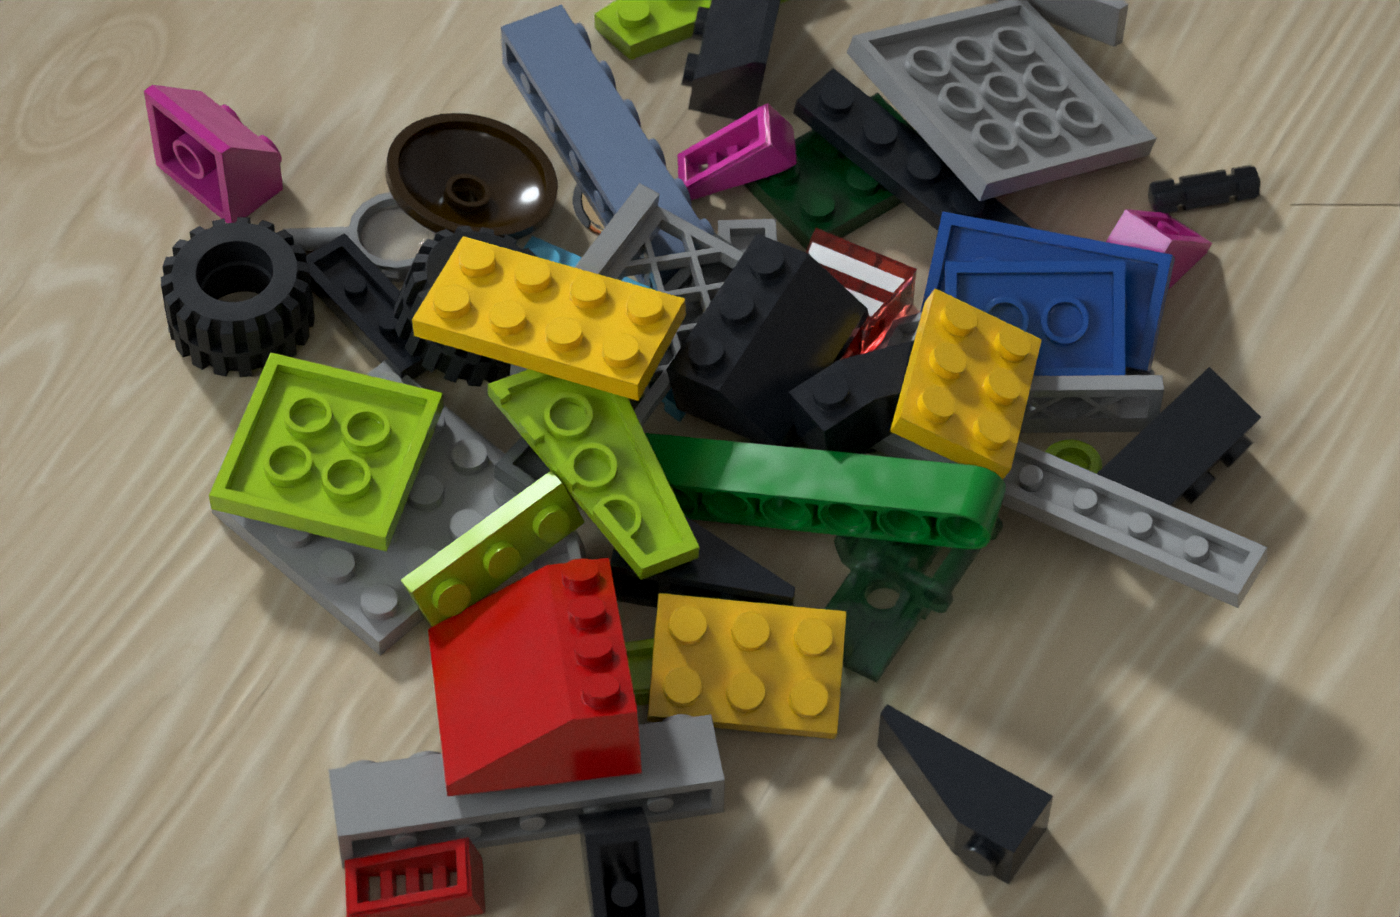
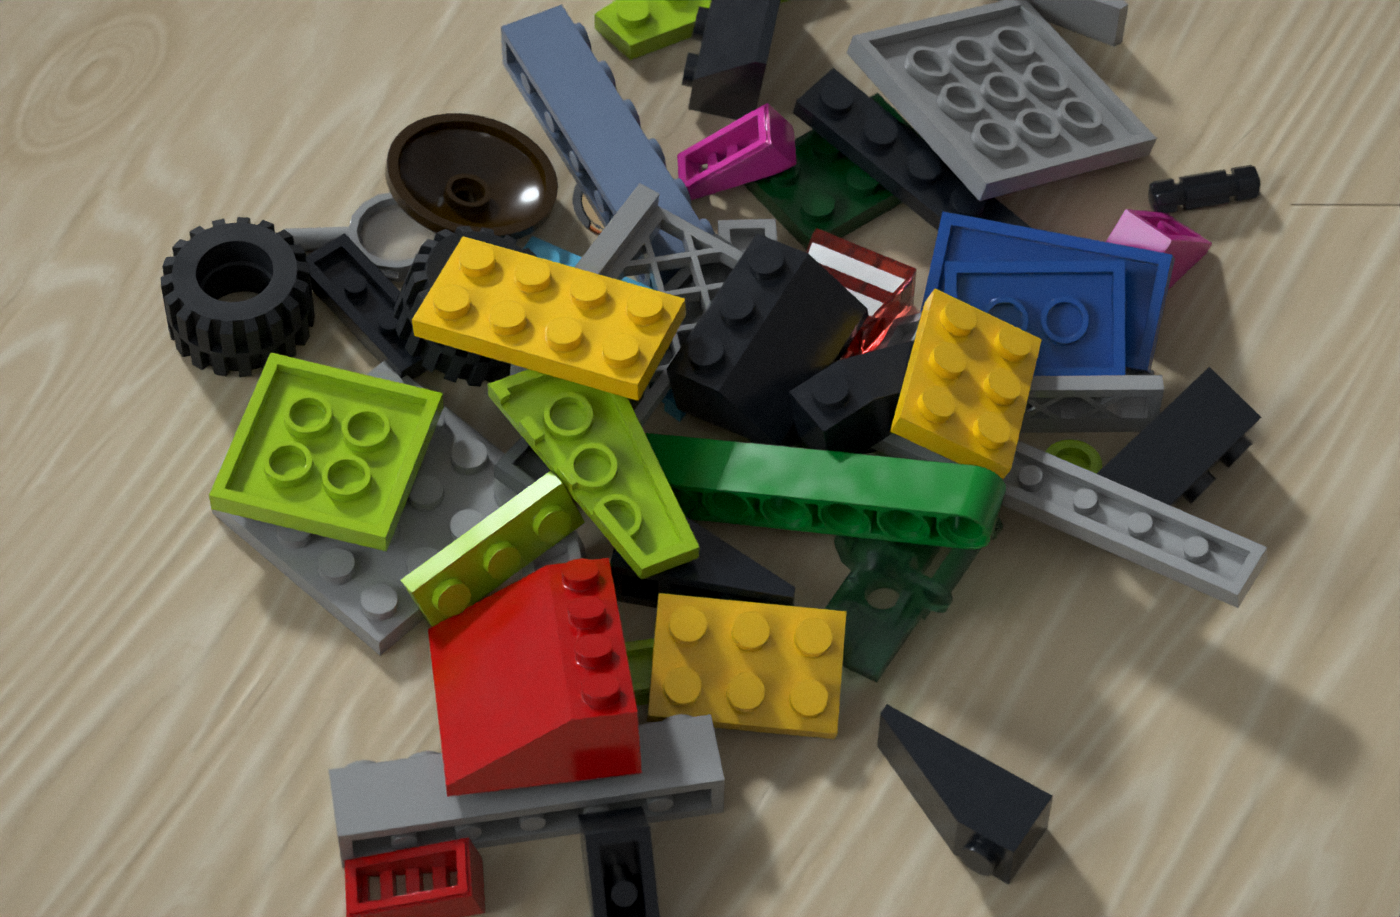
(212, 152): dark pink slope -> none

